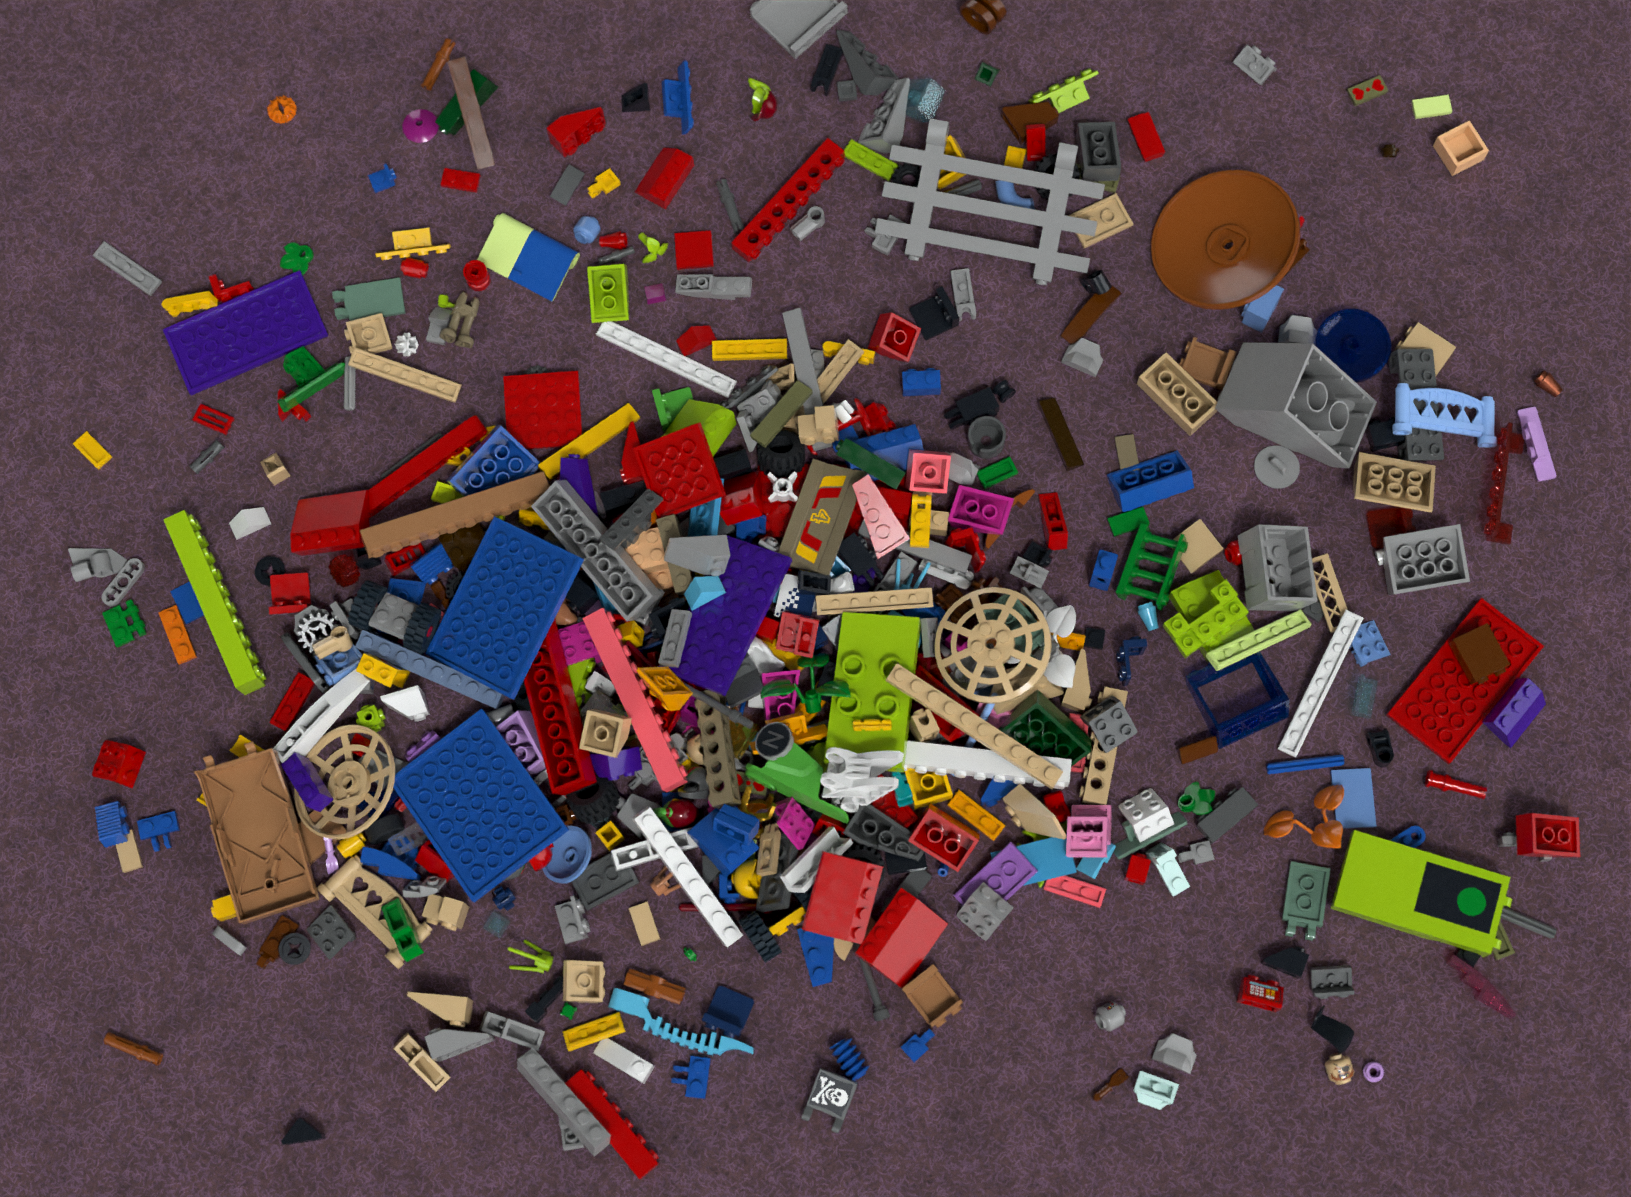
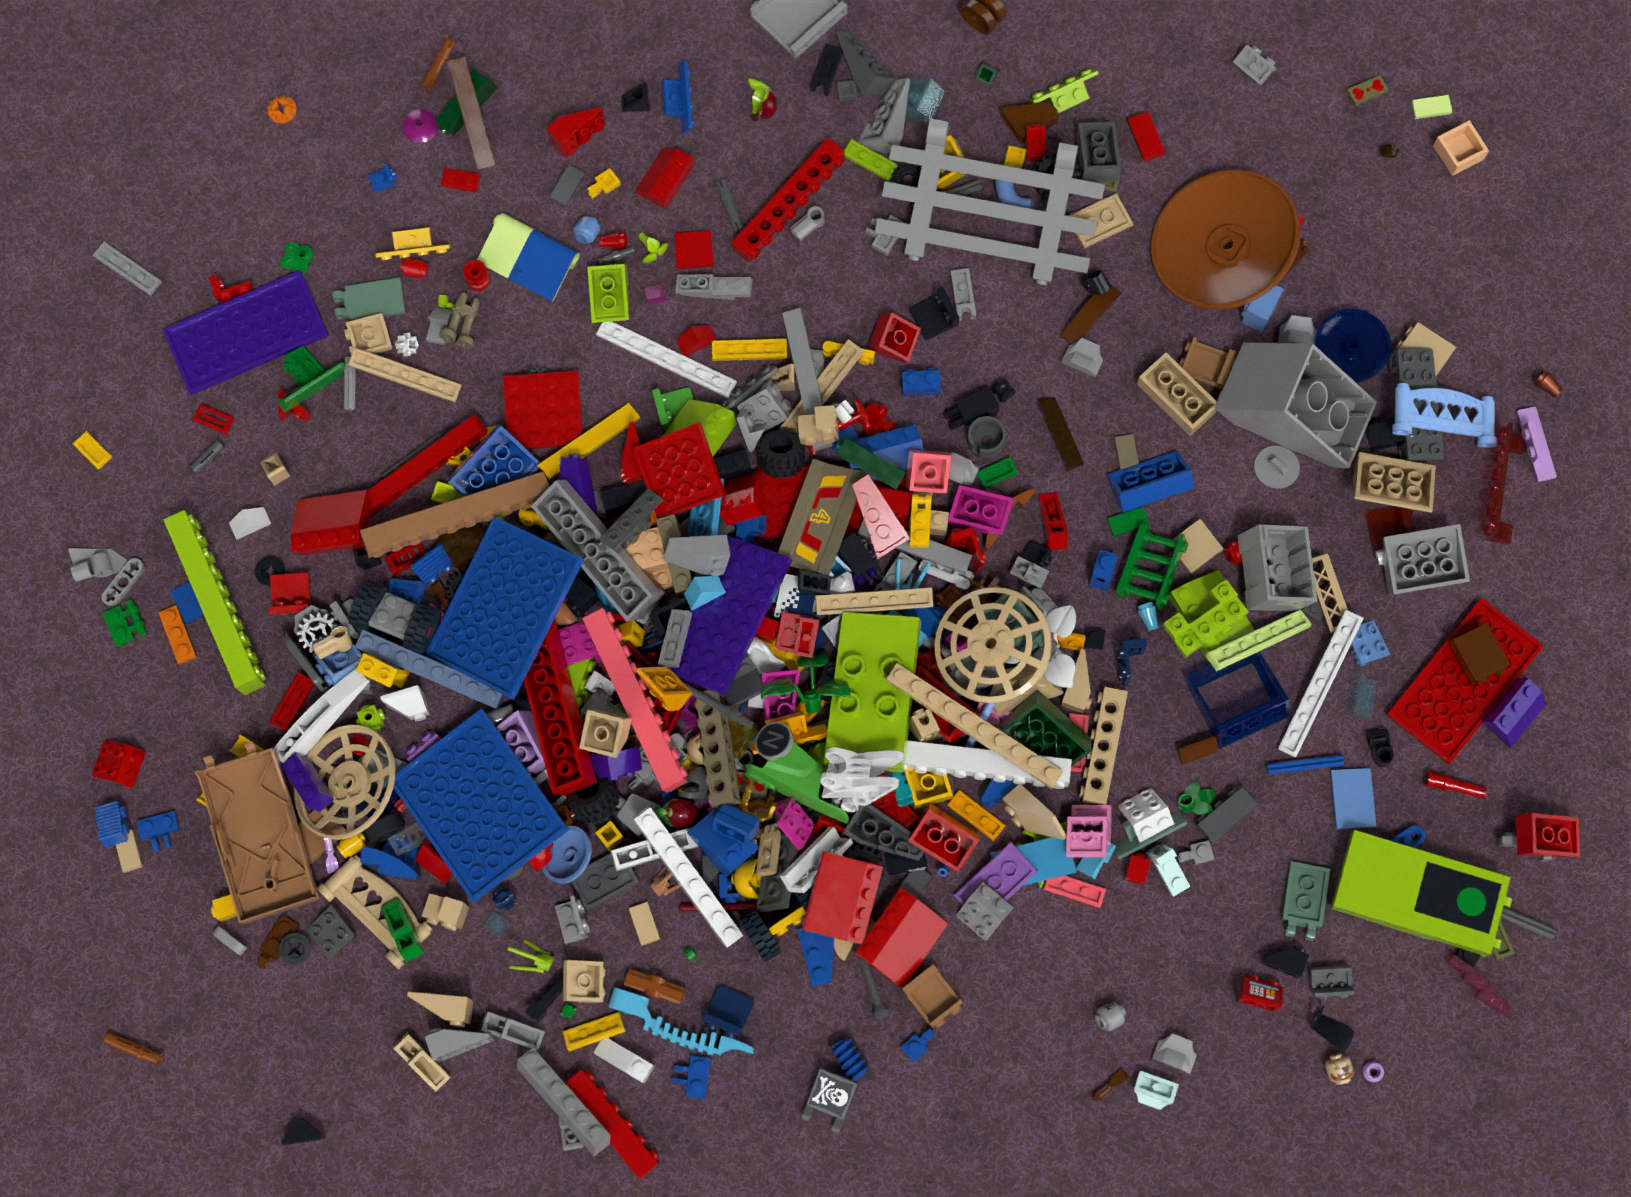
(189, 302): yellow plate -> none
(344, 570): clear red gear -> none
(430, 886): light grey slope -> none
(769, 543): light grey slope -> none
(780, 485): white brick -> none
(781, 413): olive tile -> none
(872, 724): yellow axle -> none
(928, 629): light grey plate -> none
(1057, 805): red bracket -> none
(1109, 723): dark grey bracket -> none
(1326, 834): orange plant -> none

